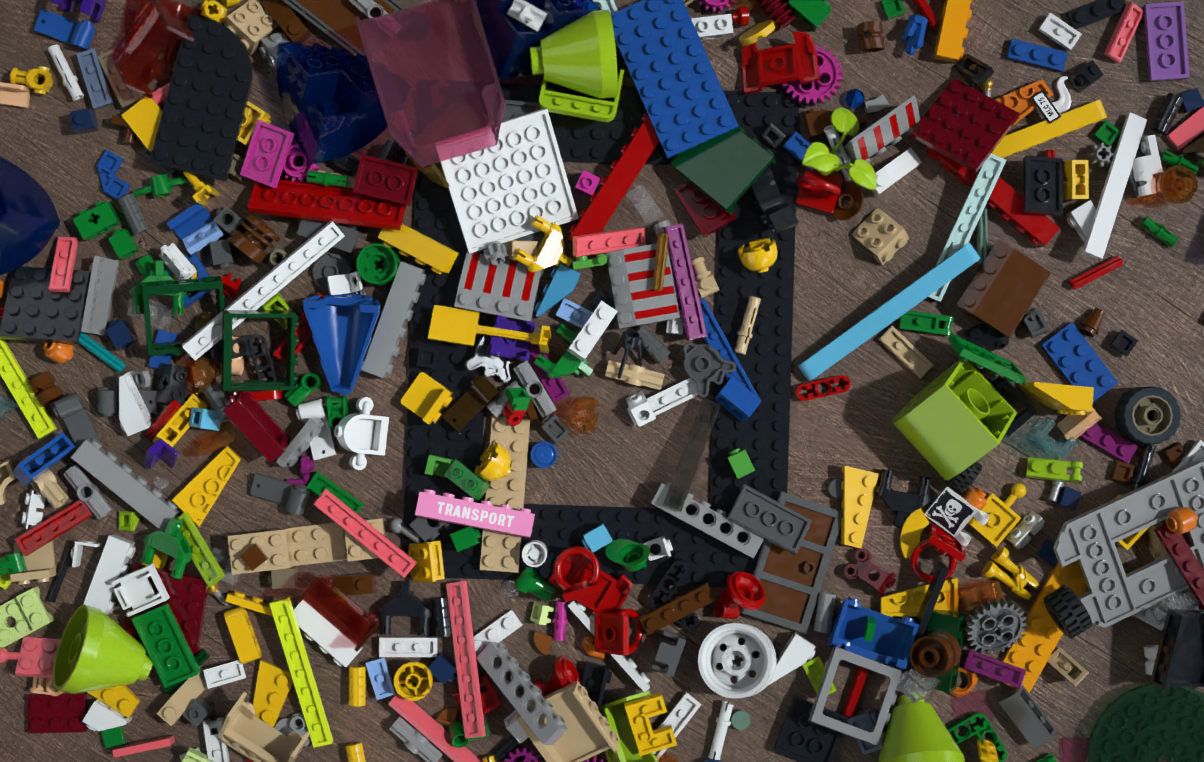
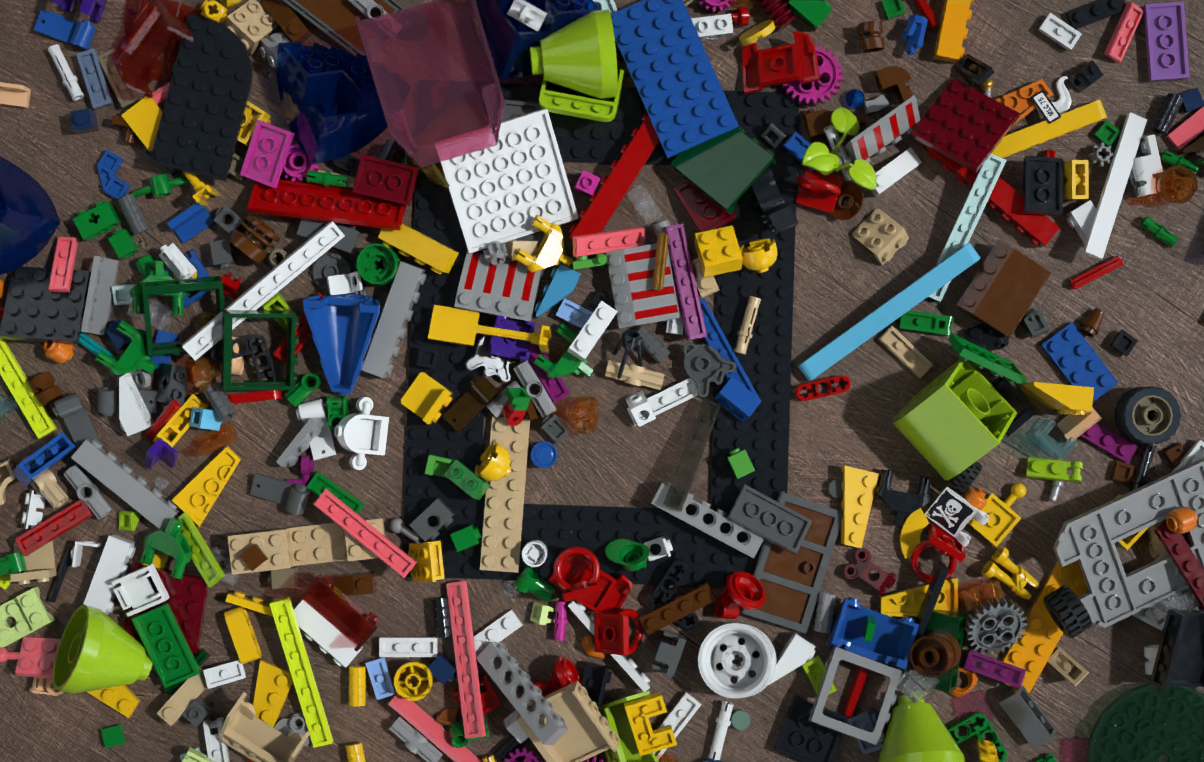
(32, 77): yellow connector -> none
(57, 713): dark red plate -> none
(104, 717): white slope -> none
(121, 294): none -> light aqua tile
(133, 357): none -> green connector
(143, 746): coral tile -> none
(202, 237): light blue plate -> none
(218, 594): piece -> none
(256, 424): dark red window -> none
(405, 604): black connector -> none
(474, 514): bright pink brick -> none
(542, 641): dark orange tile -> none
(596, 538): medium azure brick -> none
(718, 251): none -> yellow brick
(895, 78): none -> reddish brown brick
(982, 237): sand green axle -> none
(1031, 523): white hinge -> none
(1036, 55): blue plate -> none
(1047, 552): dark blue tile -> none
(1069, 498): dark blue slope -> none

